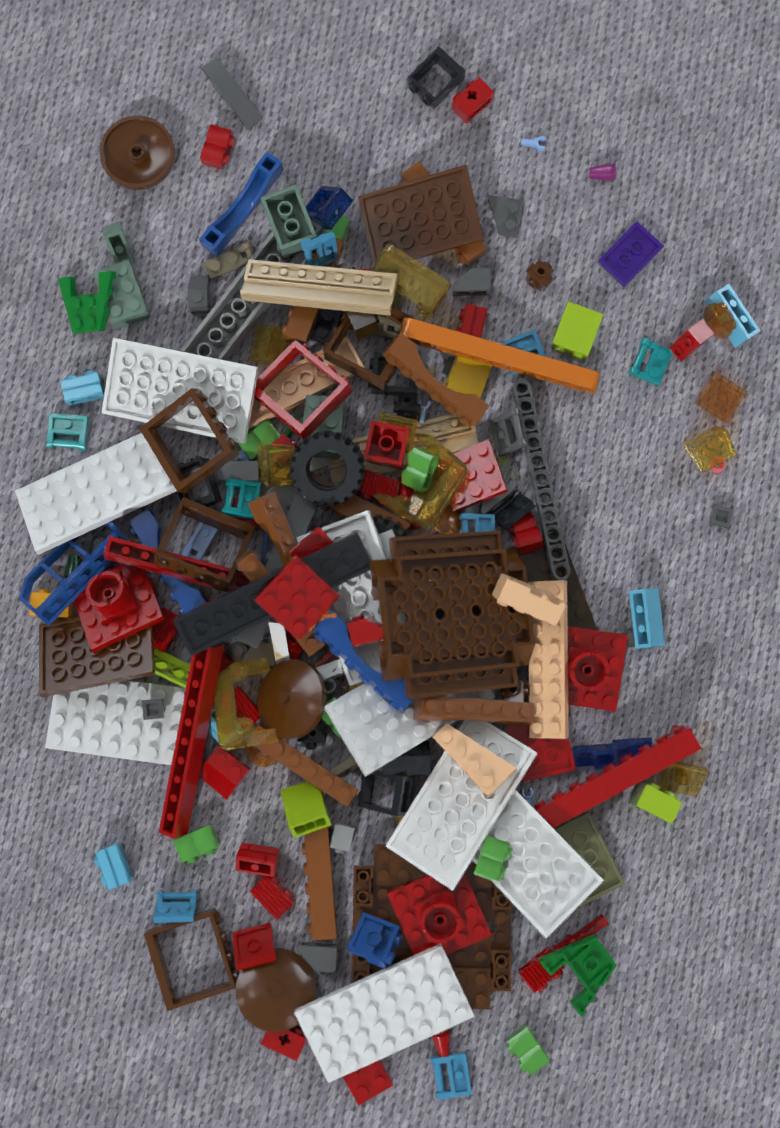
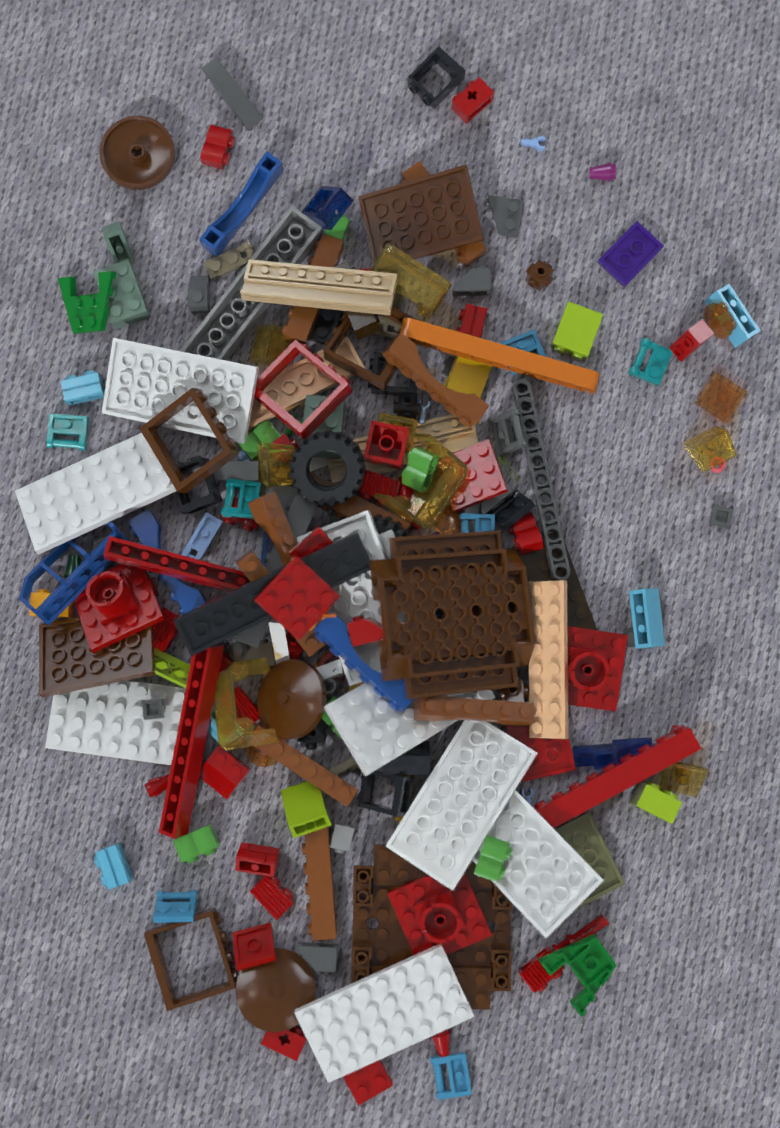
(157, 785): none -> red cone
(212, 518): reddish brown window -> none
(288, 219): sand green brick -> none
(325, 247): dark azure plate -> none
(375, 940): blue plate -> none
(480, 764): light nougat wedge -> none
(527, 1049): bright green brick -> none
(528, 599): light nougat wedge -> none

